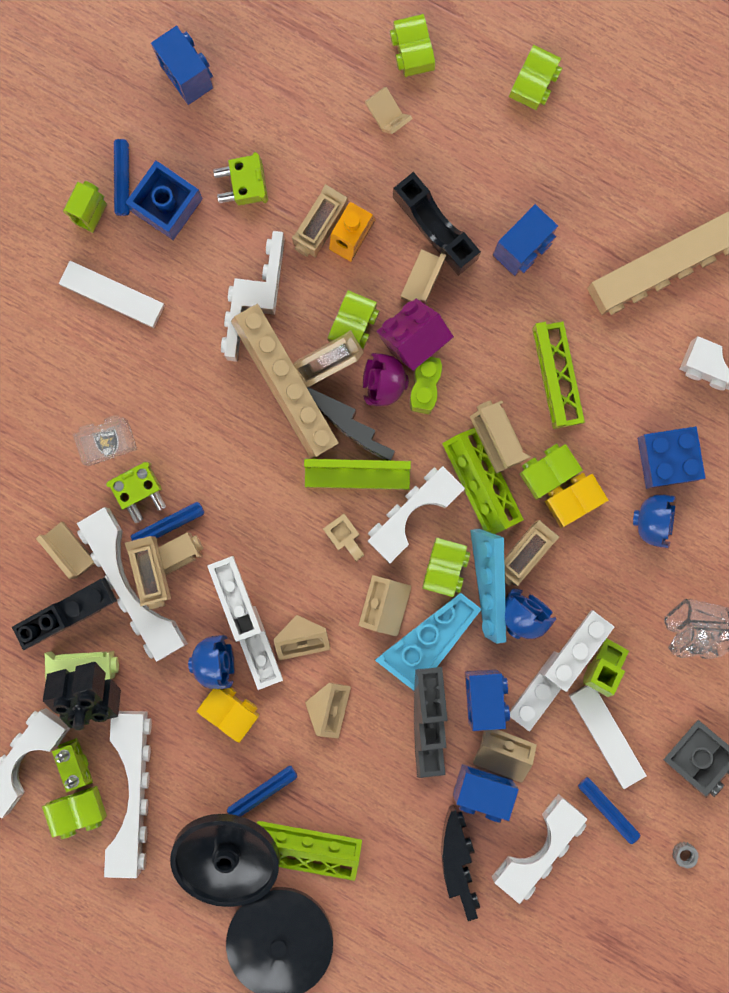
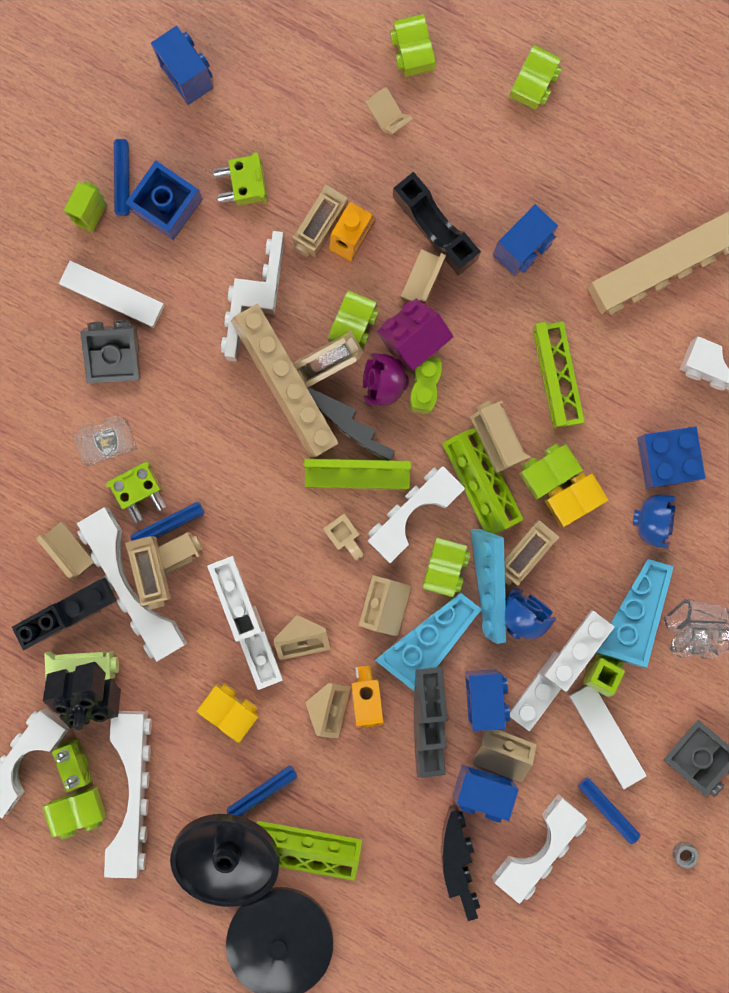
(110, 352): none -> dark grey plate
(212, 662): blue cylinder -> none
(367, 712): none -> light orange torso
(638, 616): none -> medium azure wing

